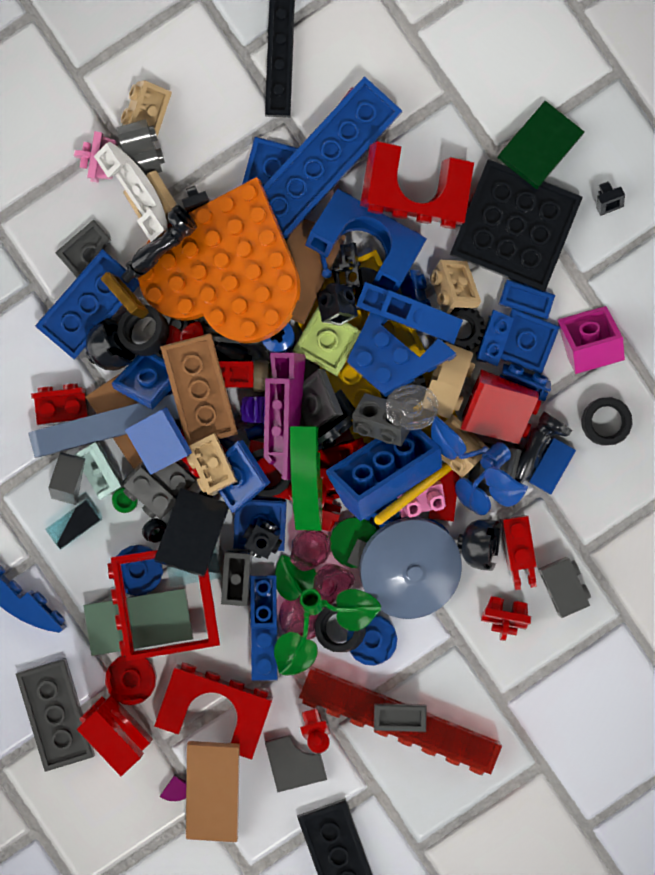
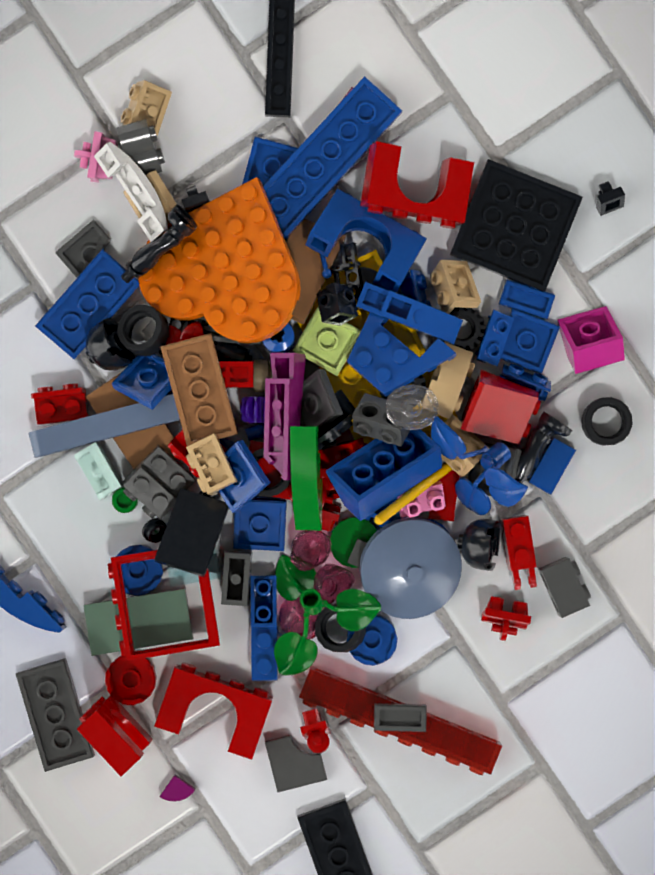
(67, 478): dark grey slope -> none
(73, 524): black tile -> none
(124, 295): pearl gold tile -> none
(158, 441): tile -> none
(212, 791): medium nougat tile -> none
(265, 530): black brick -> none
(540, 144): dark green tile -> none

